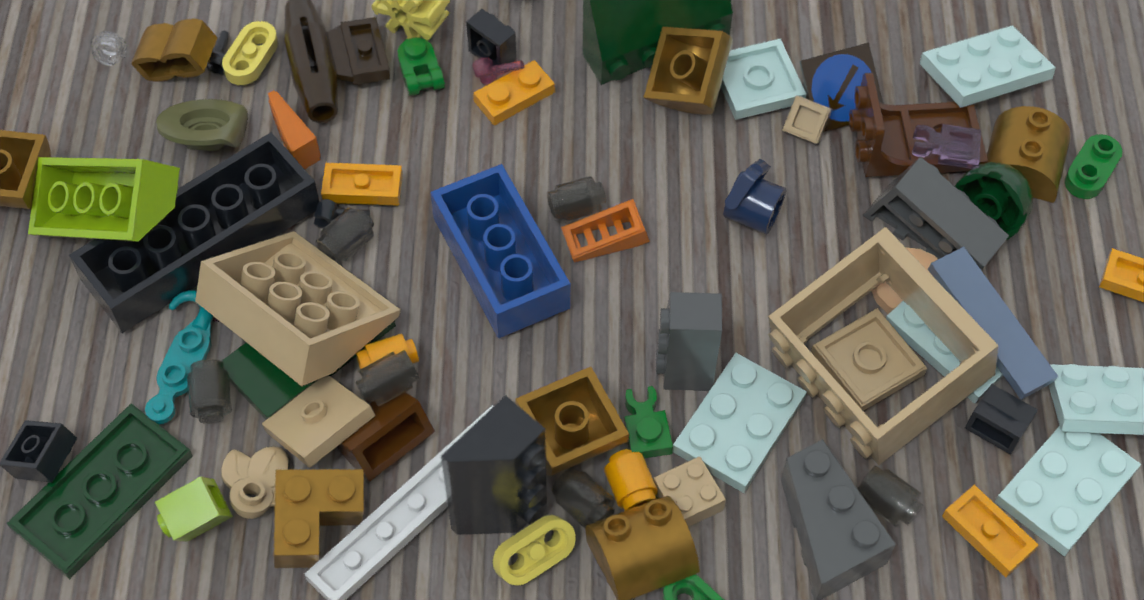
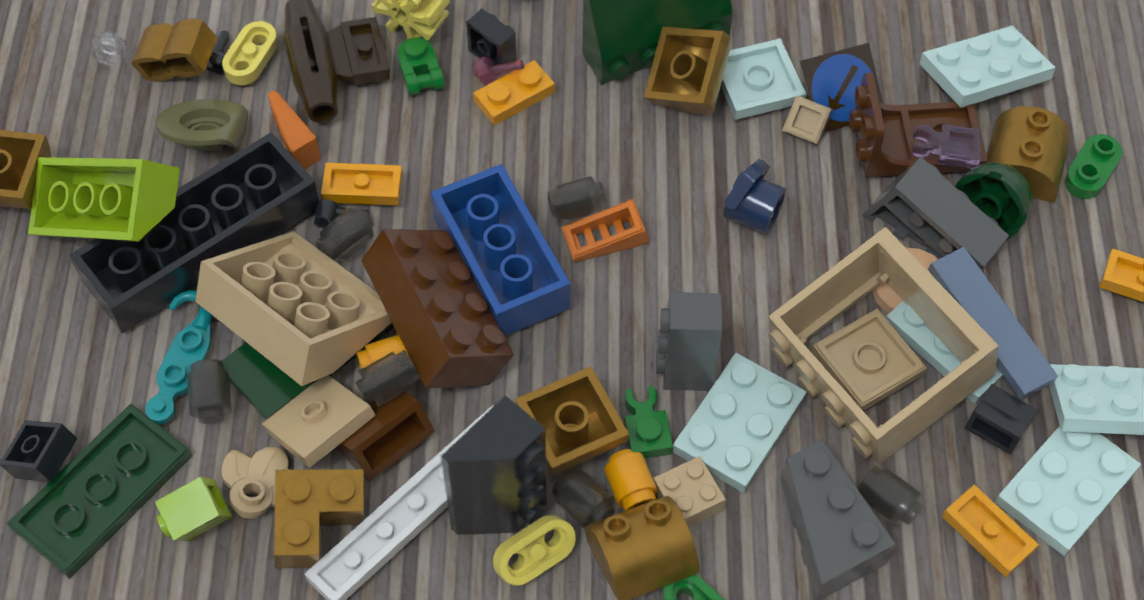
(436, 308): none -> reddish brown brick

